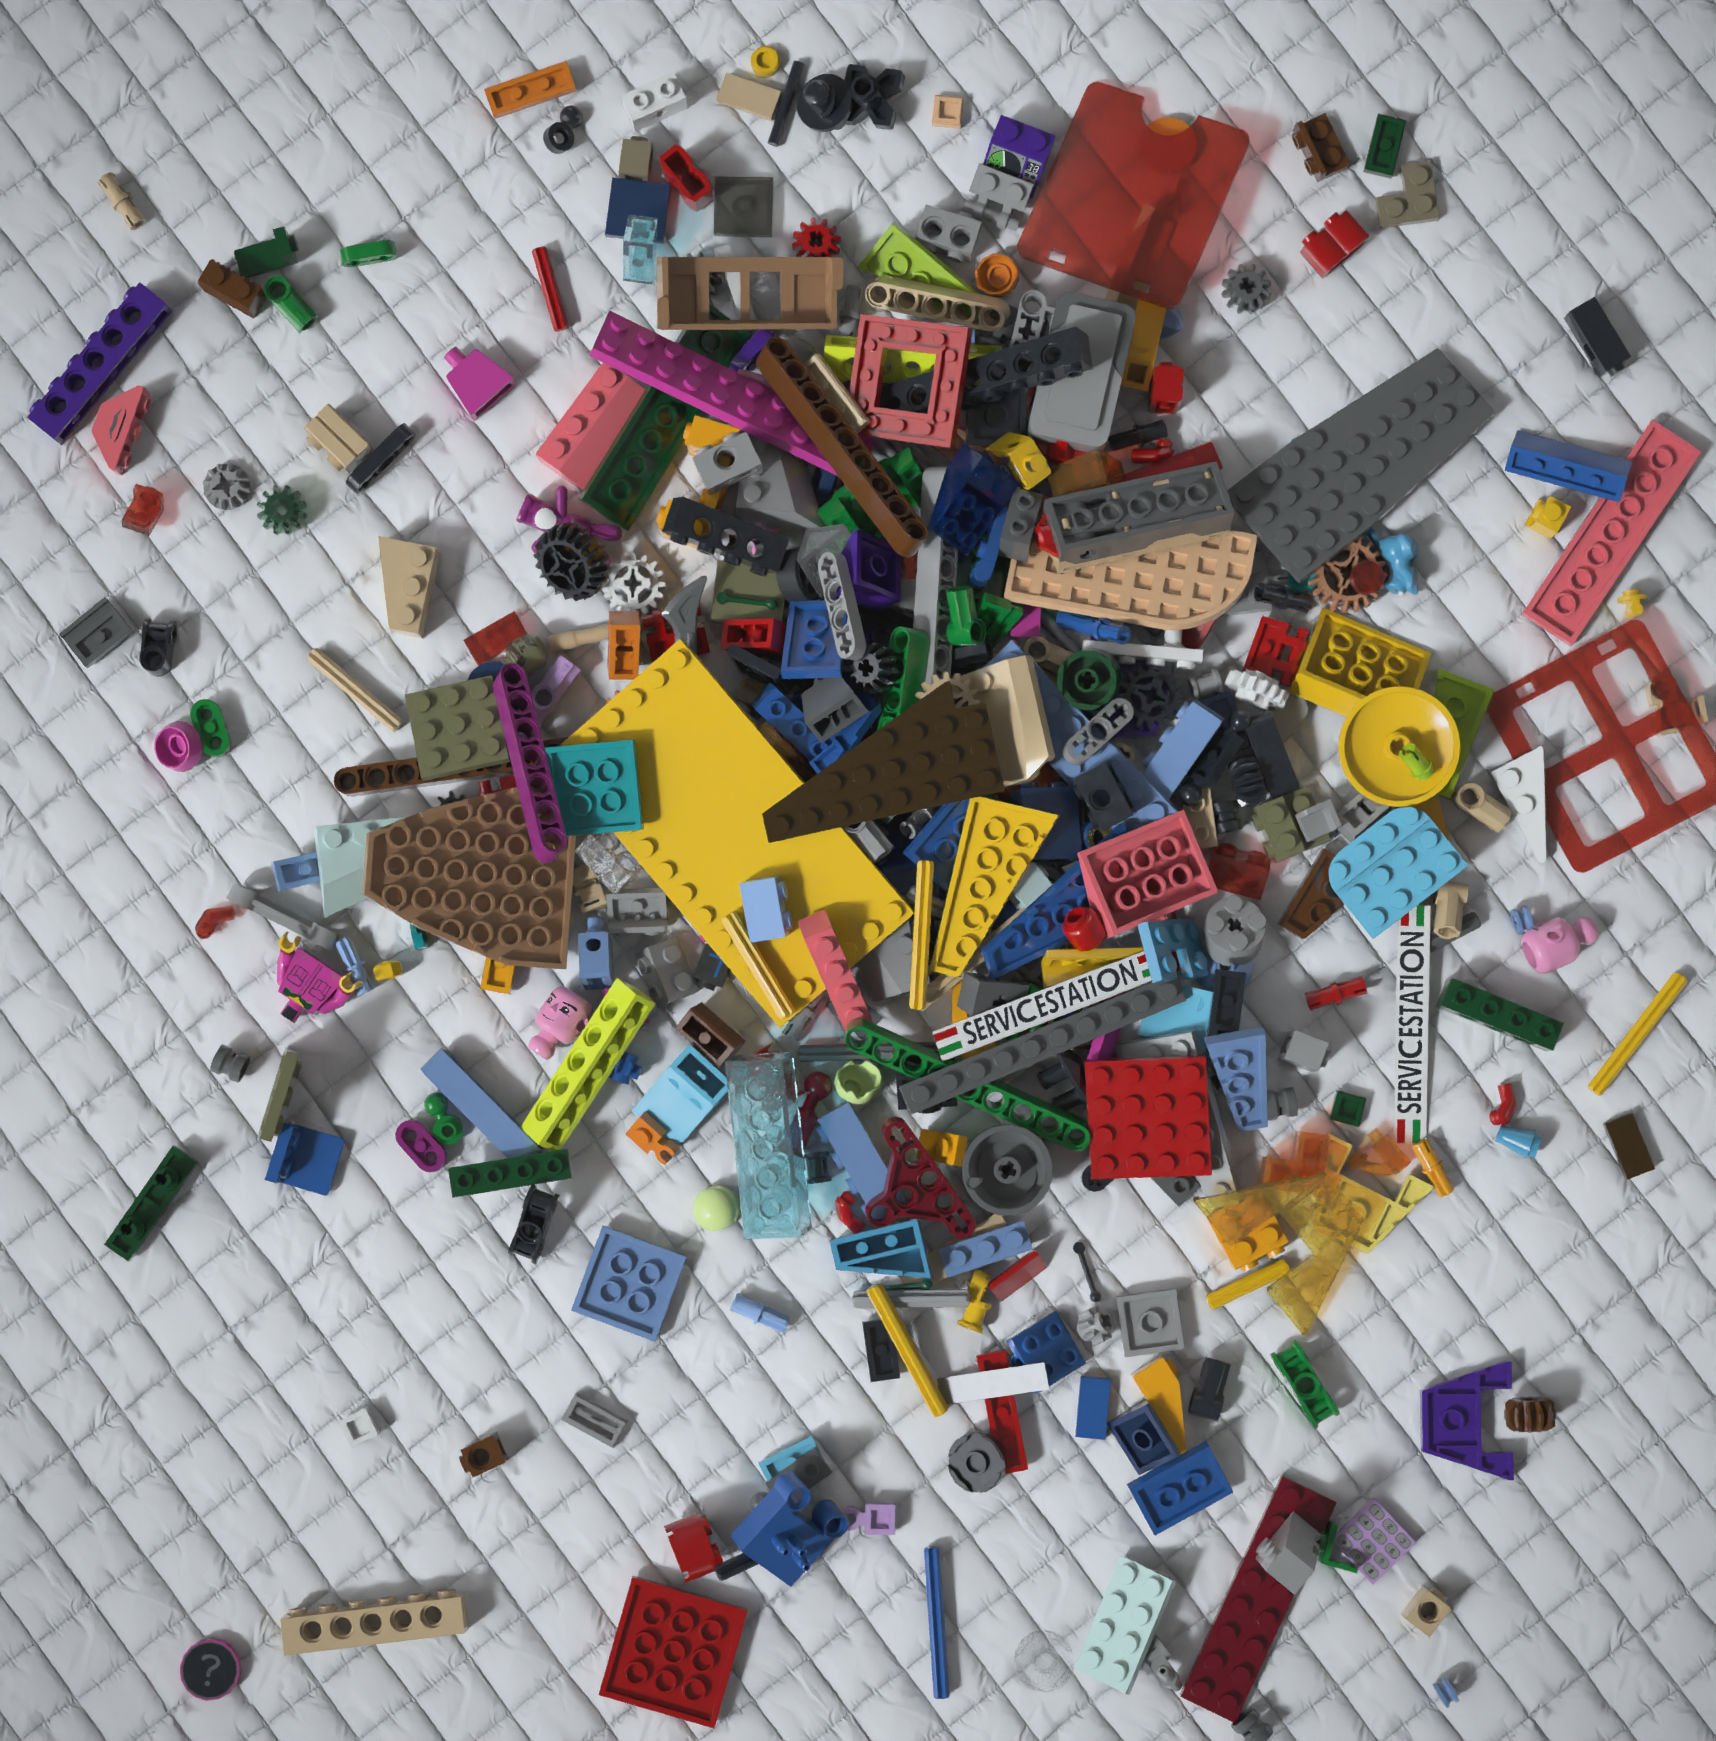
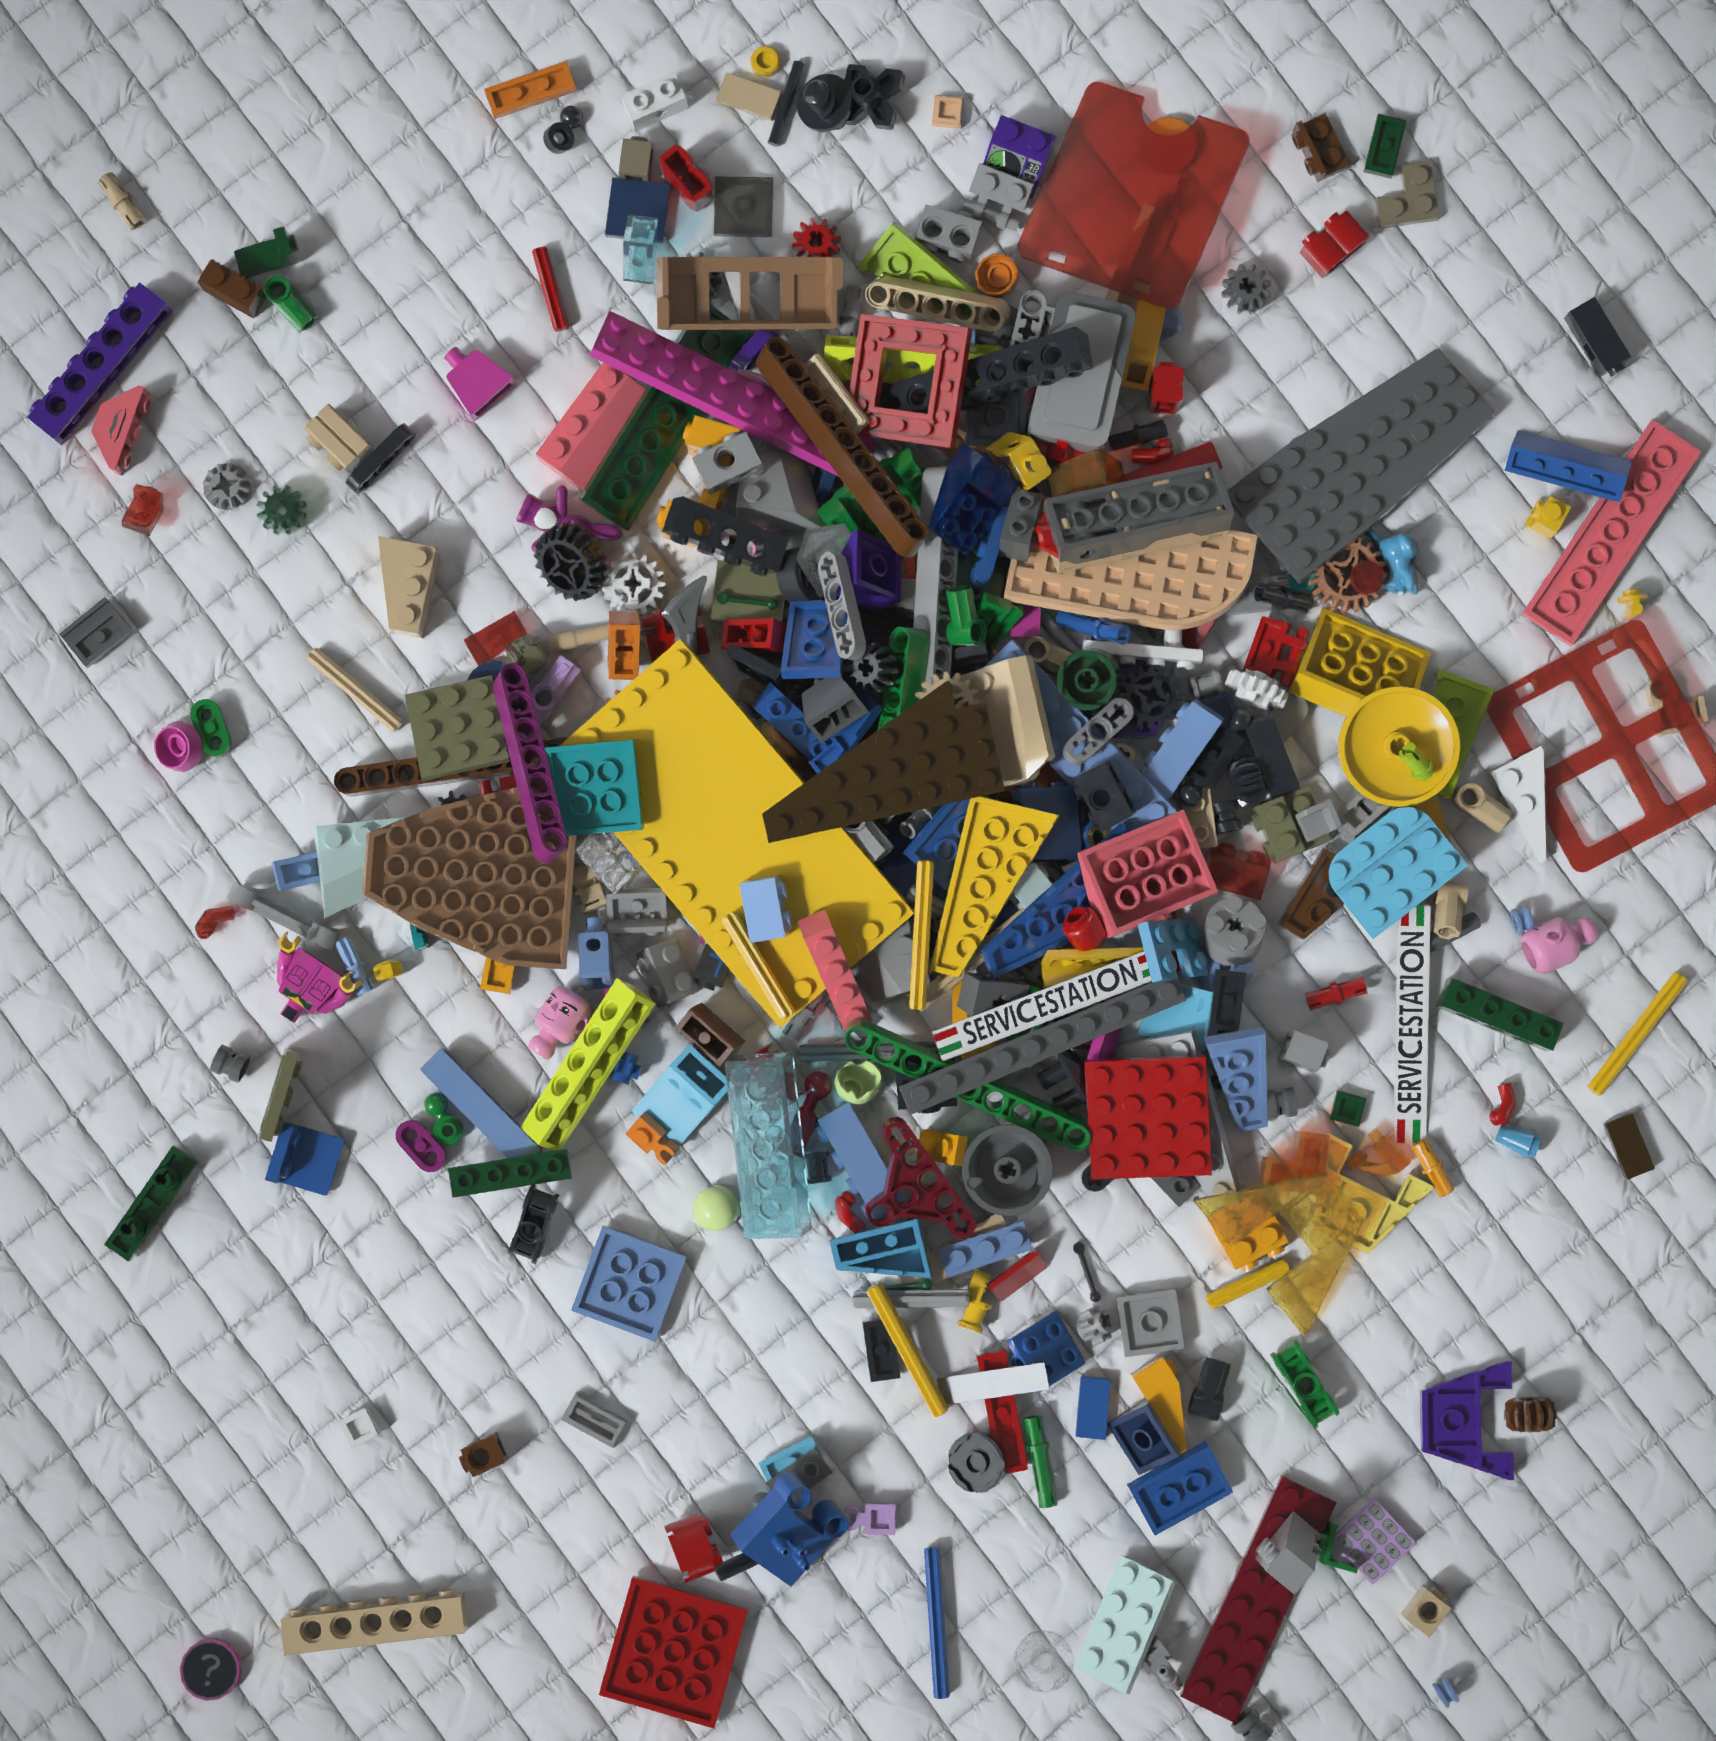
(157, 639): black piece -> none
(368, 253): green beam -> none
(760, 1313): light blue axle -> none
(1041, 1465): none -> green pin

